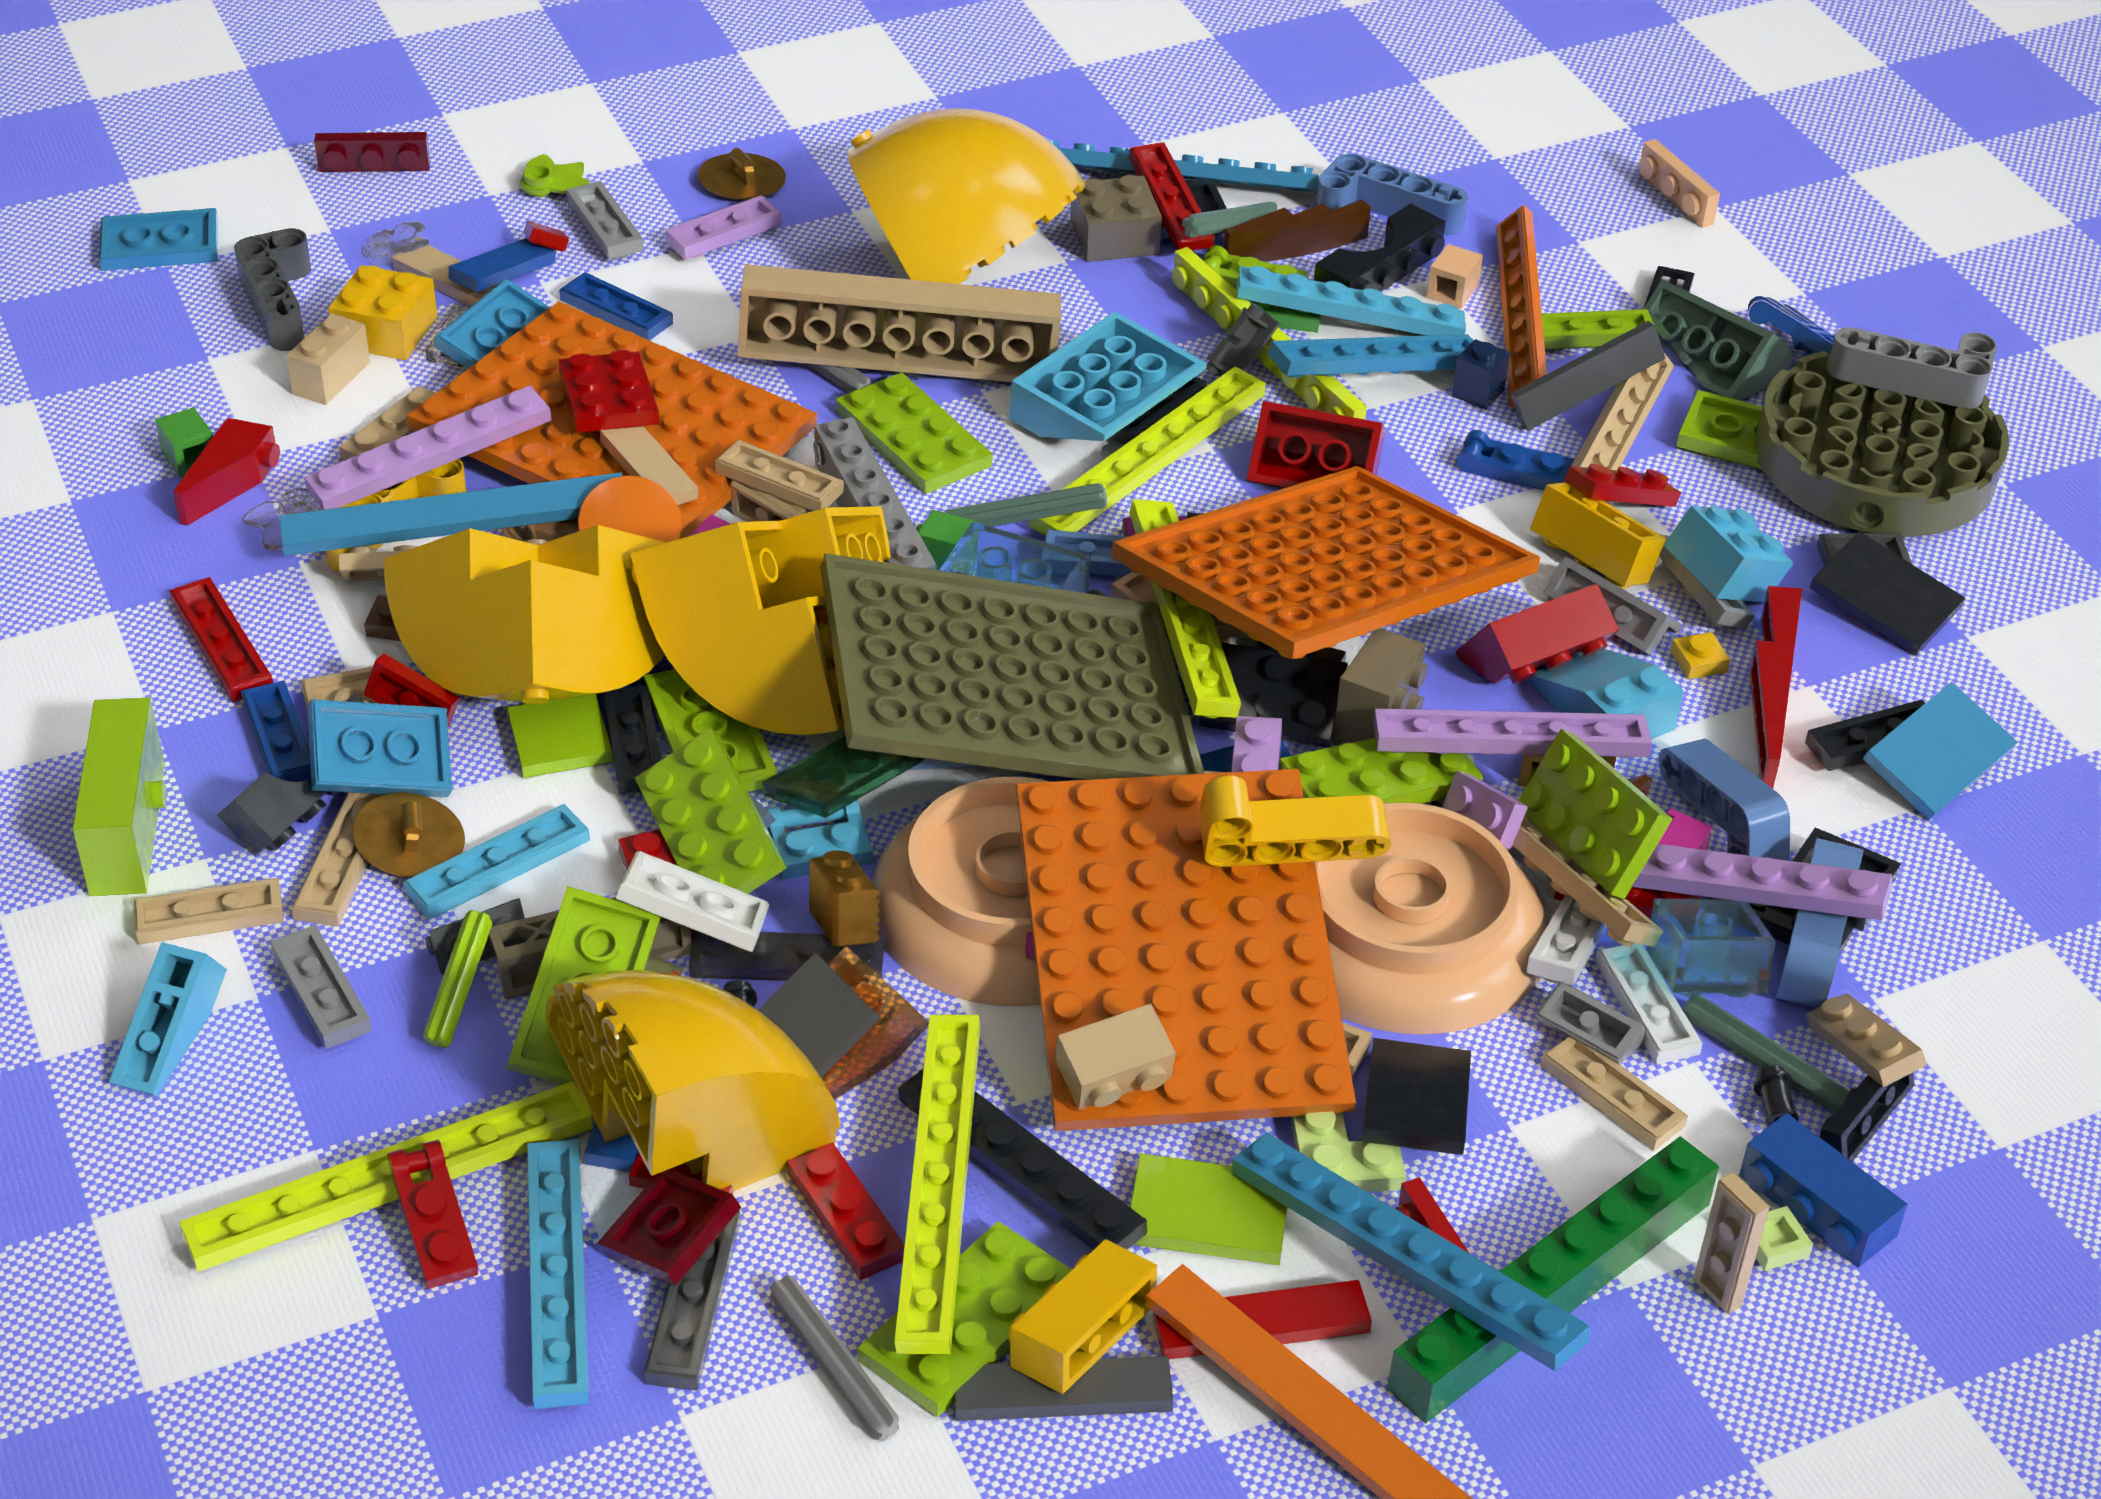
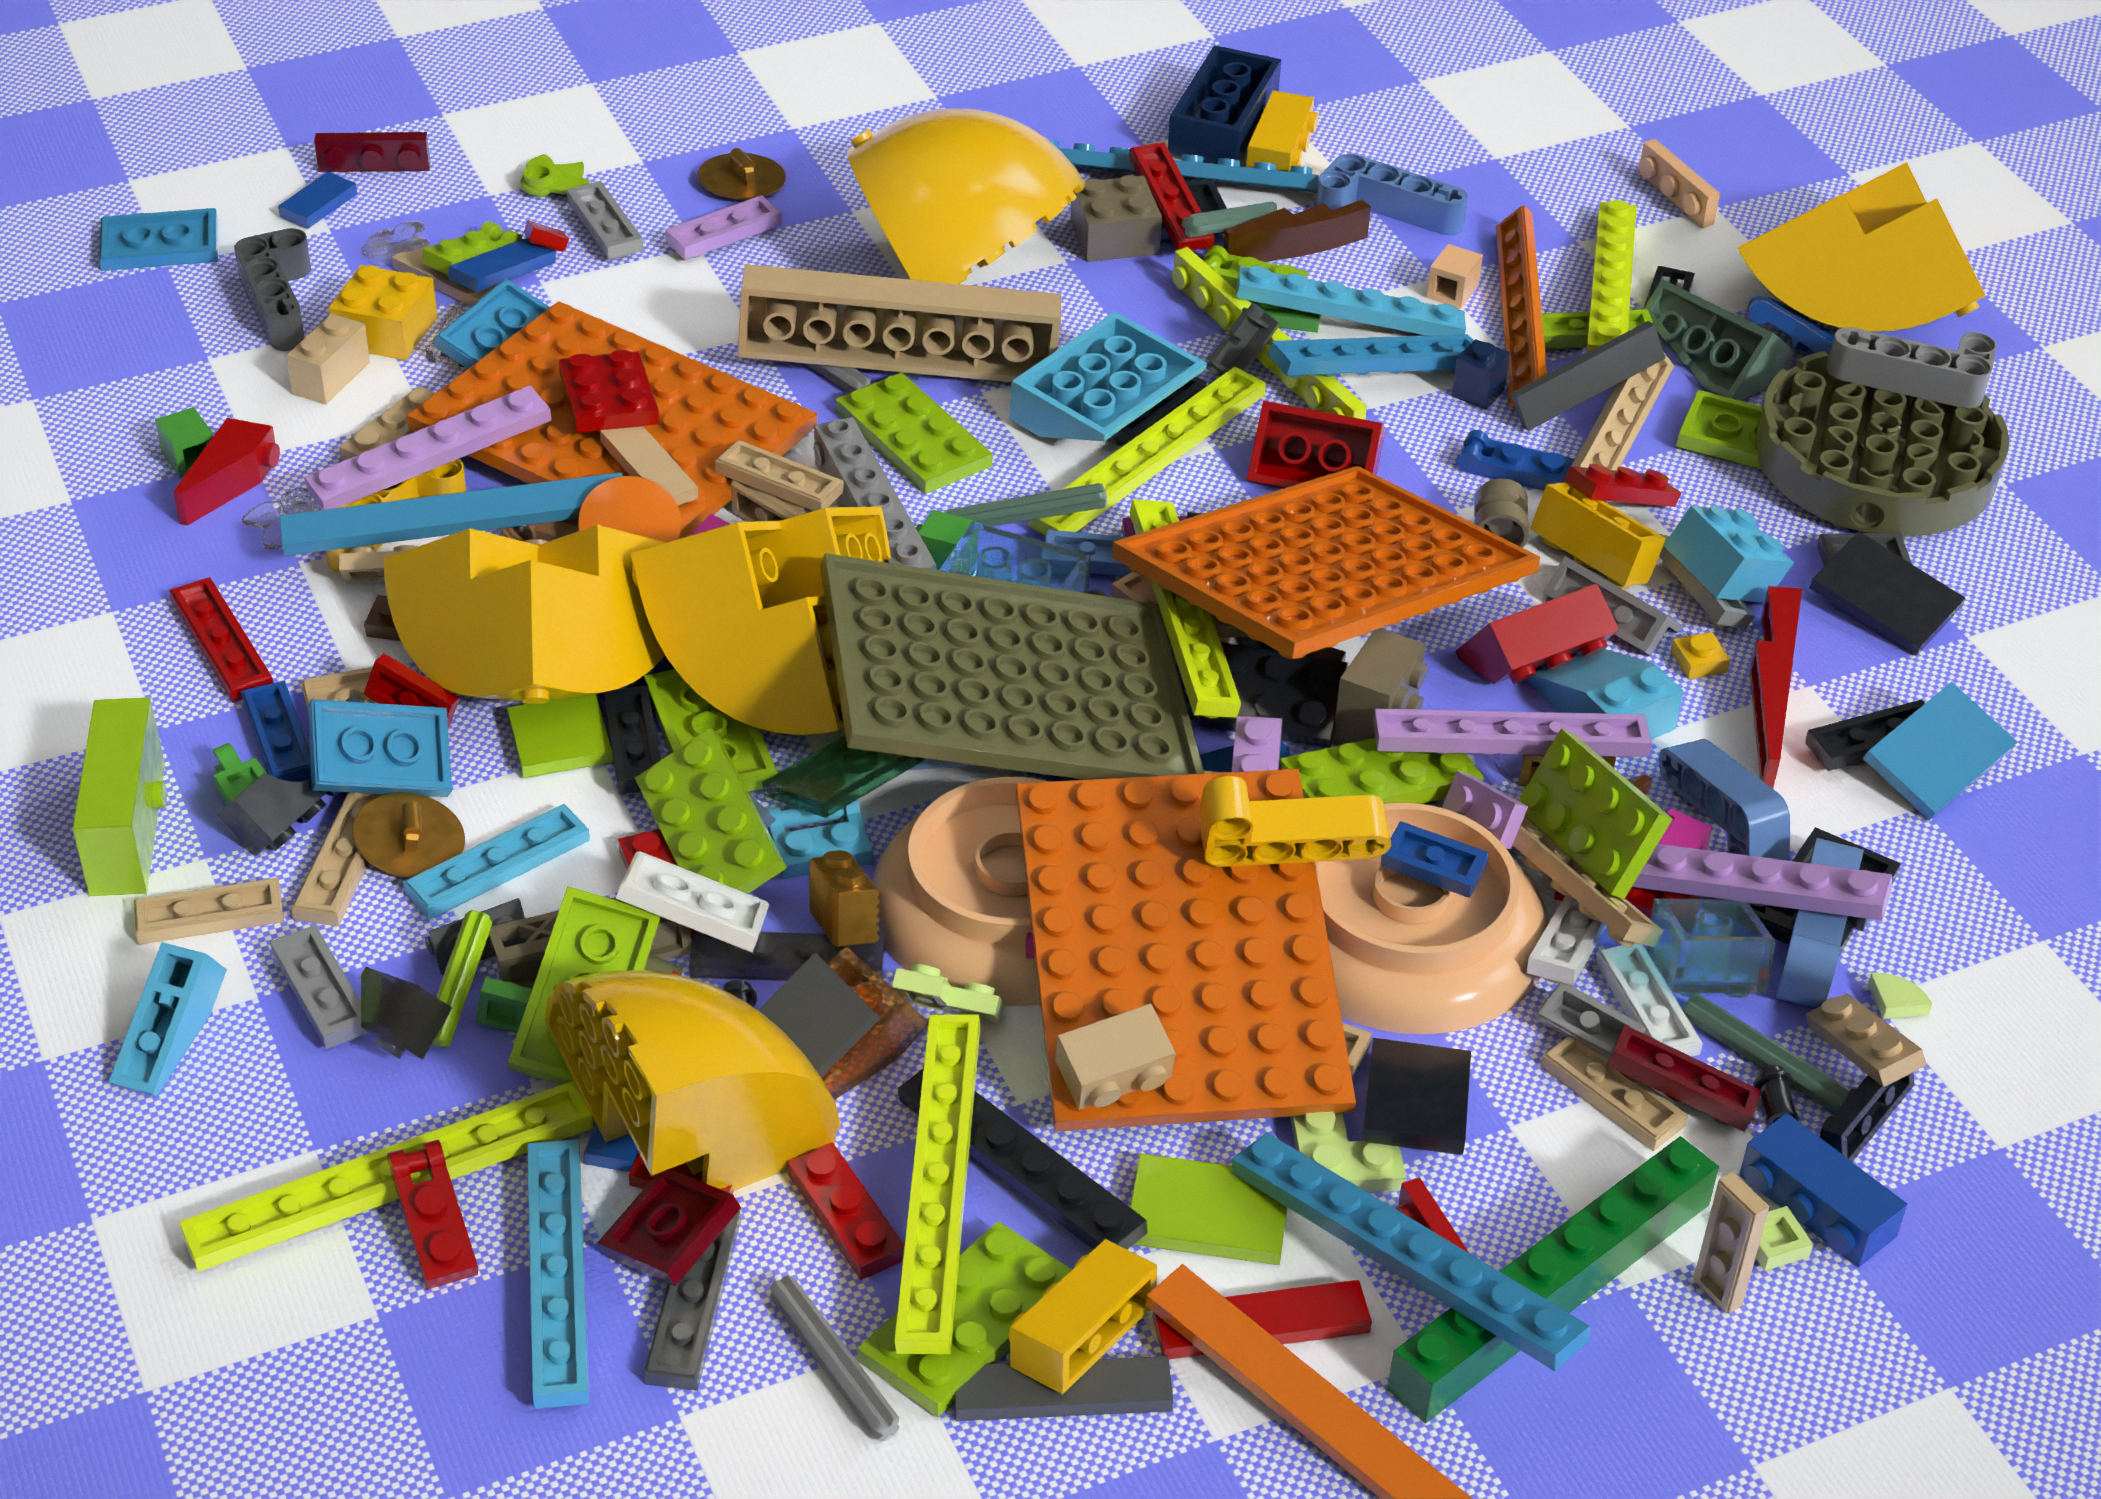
(233, 774): none -> bright green plate
(317, 200): none -> blue tile
(400, 1014): none -> clear smoke slope
(467, 246): none -> lime plate
(502, 1004): none -> bright green plate
(616, 306): blue tile -> none
(928, 989): none -> yellowish green plate
(1223, 104): none -> dark blue brick
(1283, 131): none -> yellow brick
(1410, 241): black arch -> none
(1435, 859): none -> blue plate
(1503, 510): none -> dark tan wheel
(1611, 273): none -> neon yellow plate
(1684, 1078): none -> dark red plate
(1868, 259): none -> yellow brick
(1898, 996): none -> yellowish green tile

